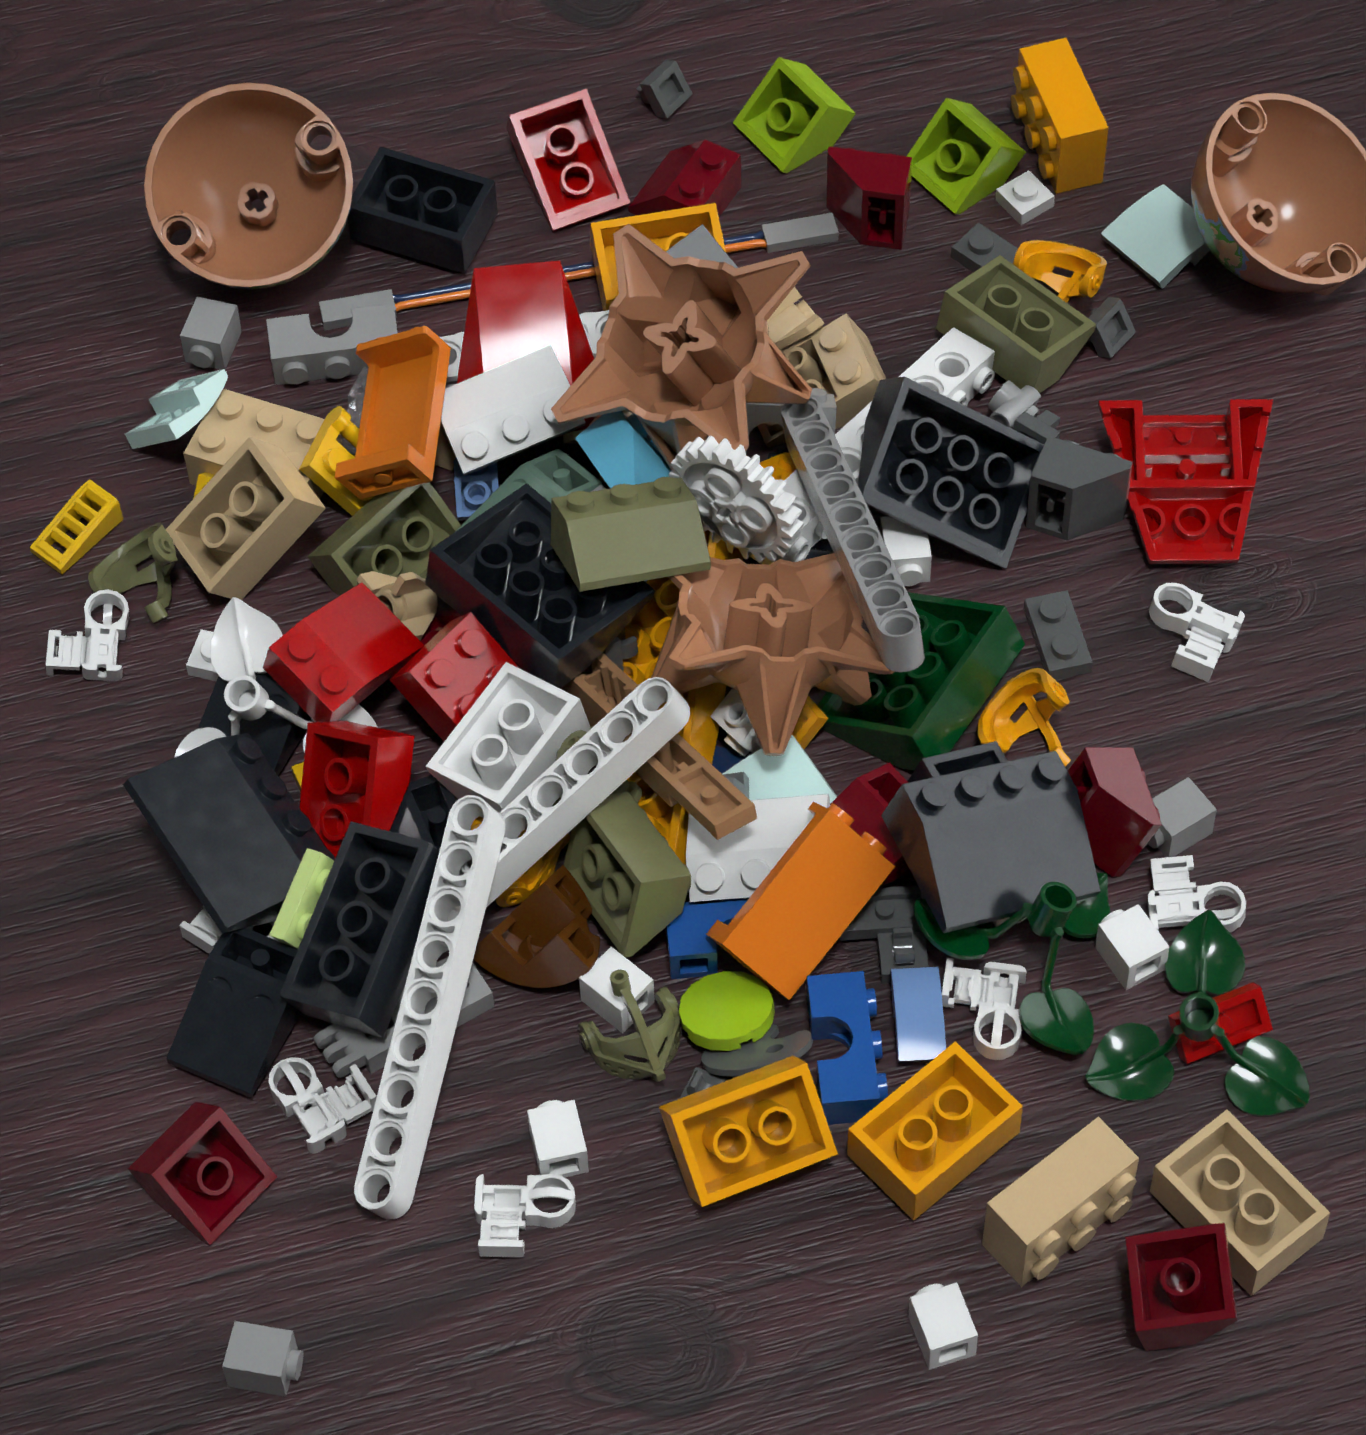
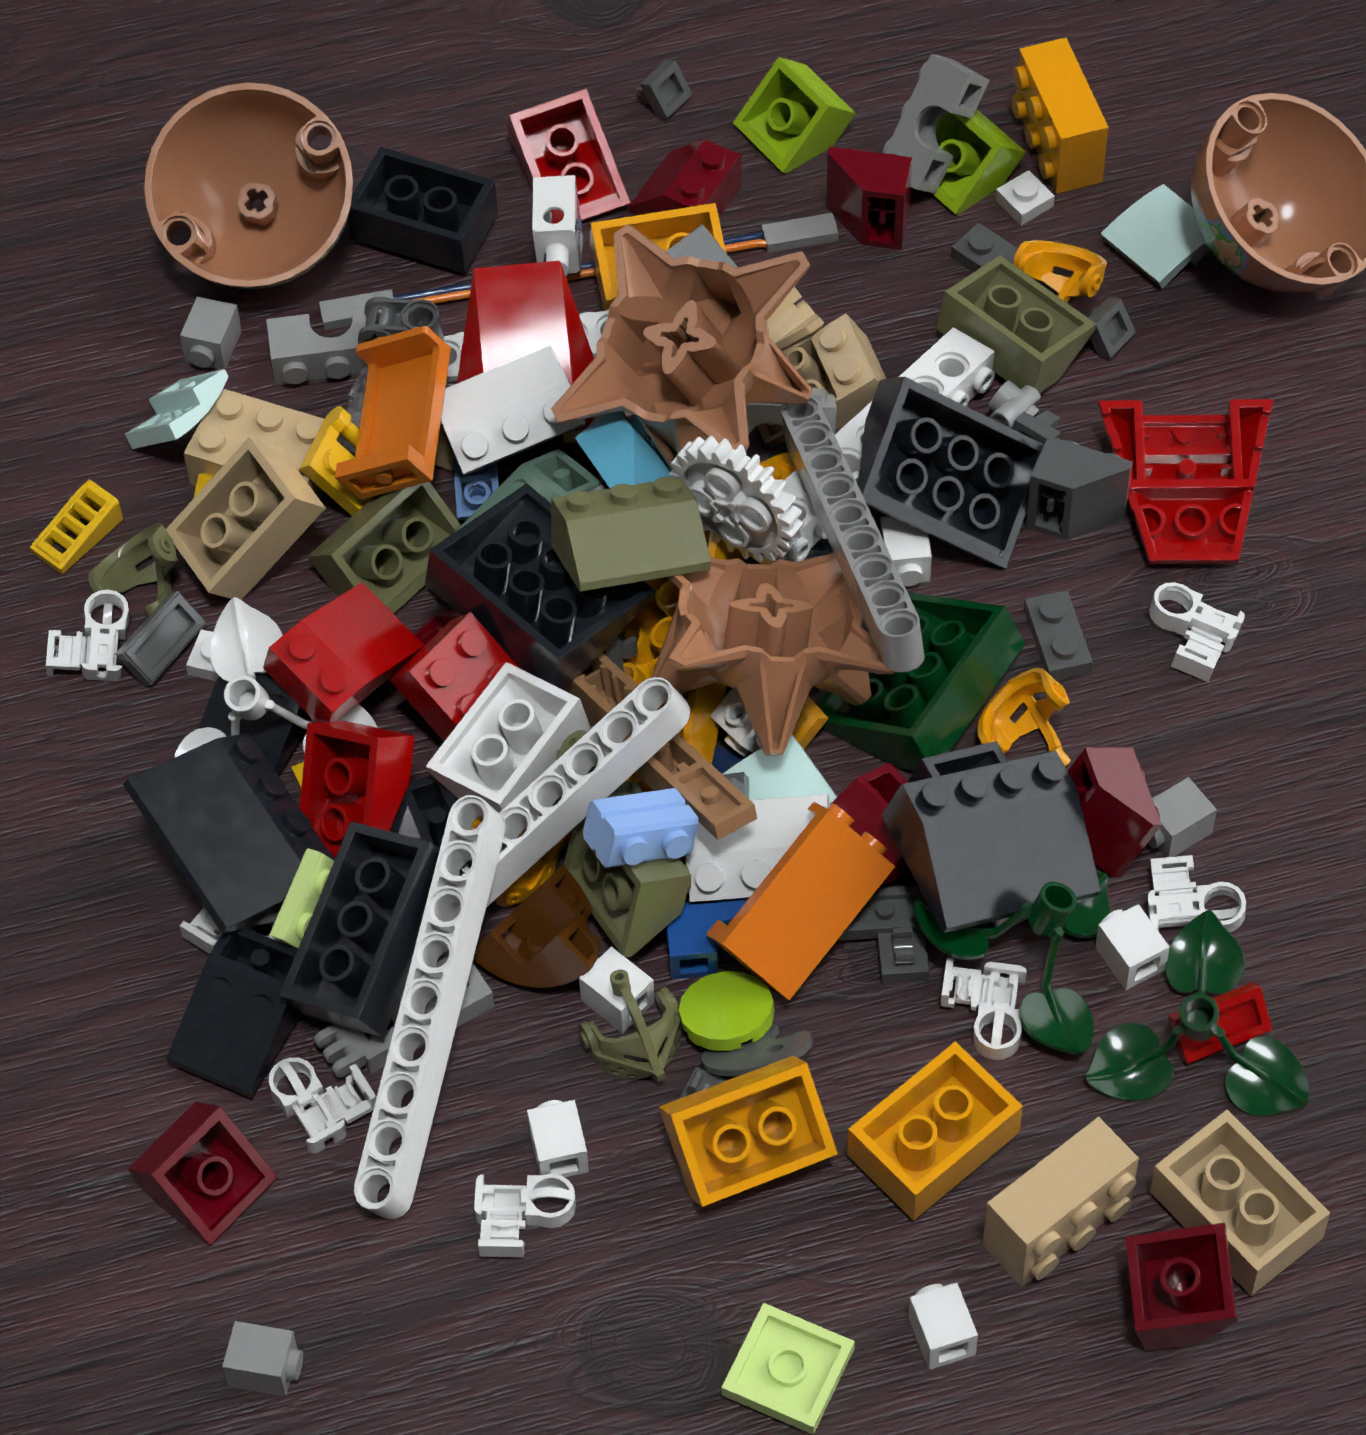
(160, 638): none -> dark grey tile
(397, 317): none -> dark grey piece
(405, 597): tan brick -> none
(559, 240): none -> white torso
(640, 827): none -> light blue brick
(788, 1368): none -> yellowish green plate
(842, 1011): blue arch -> none
(918, 1013): medium blue slope -> none
(940, 89): none -> light grey arch

